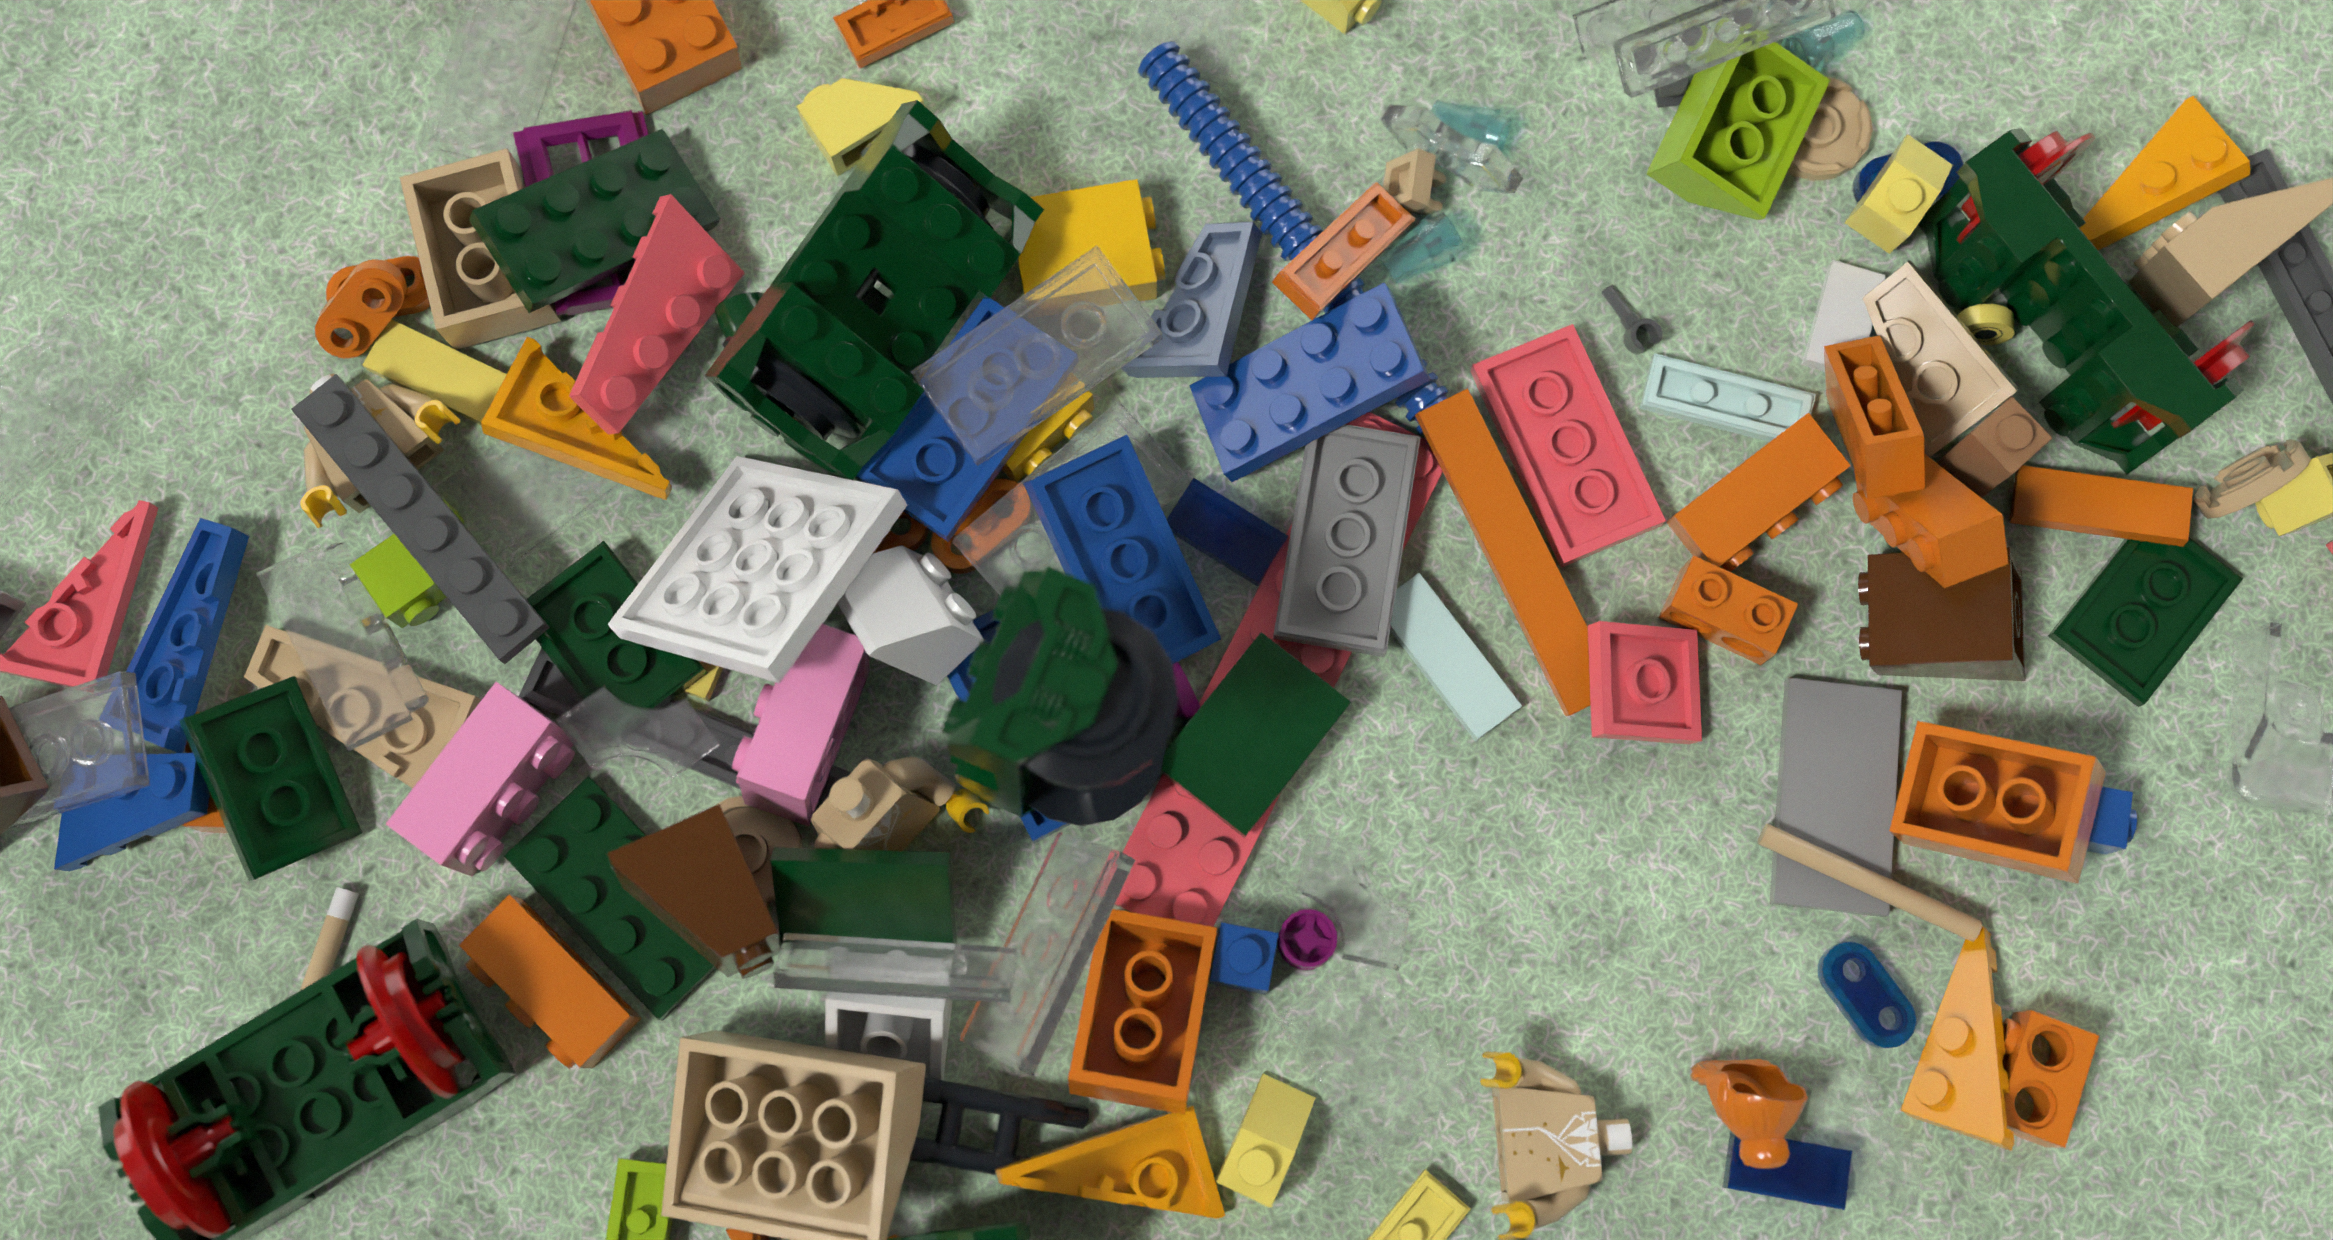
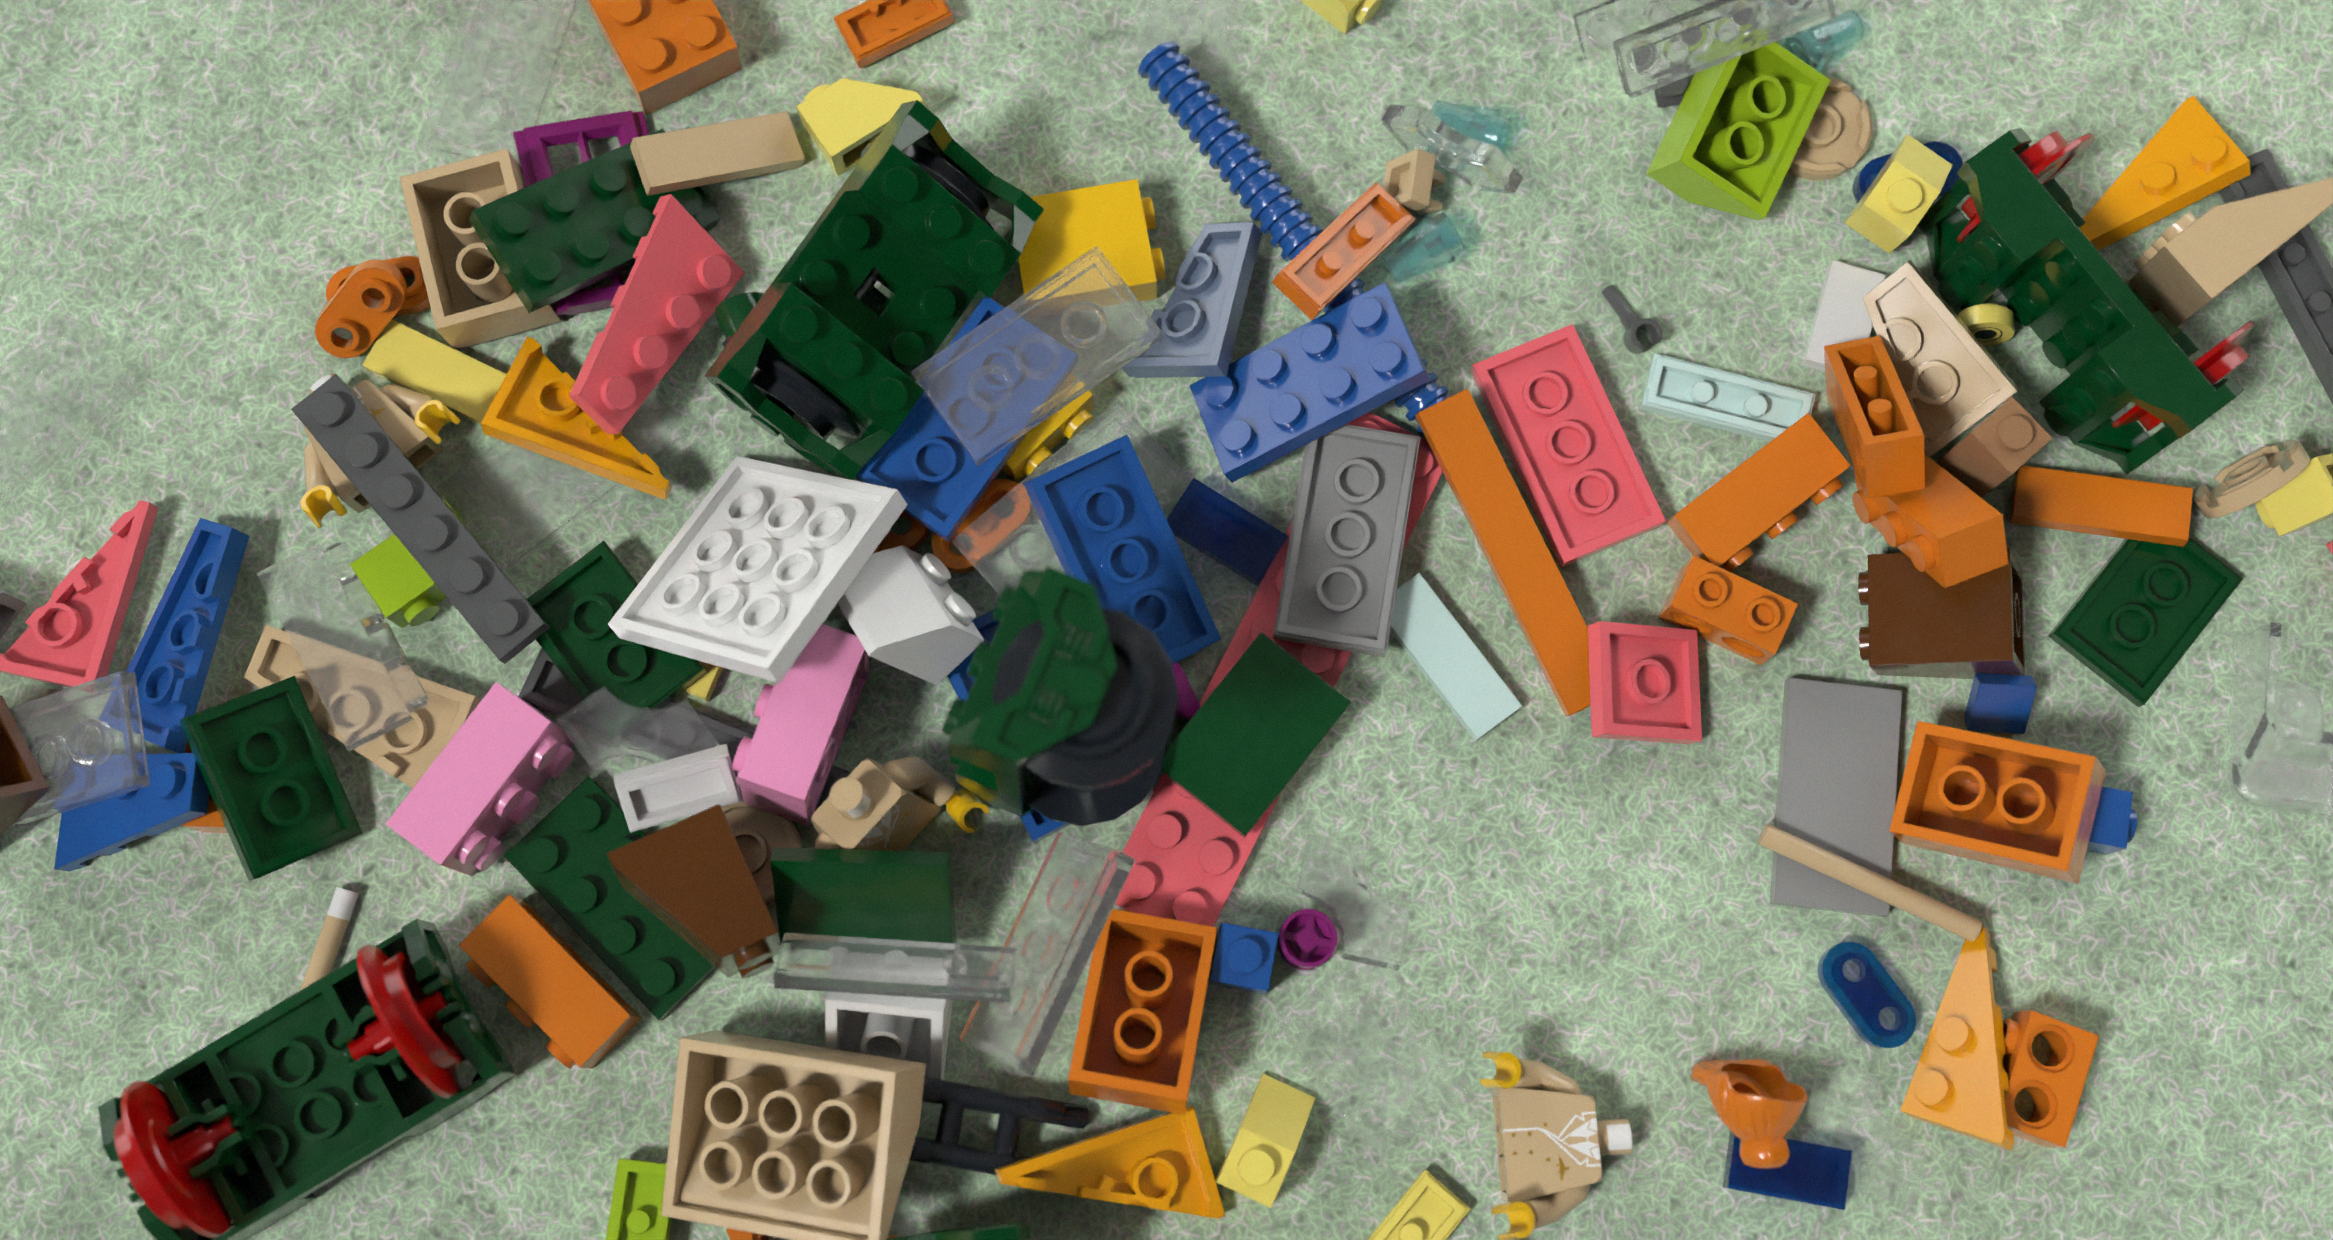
(677, 788): none -> white tile
(716, 153): none -> tan tile
(2000, 703): none -> blue tile

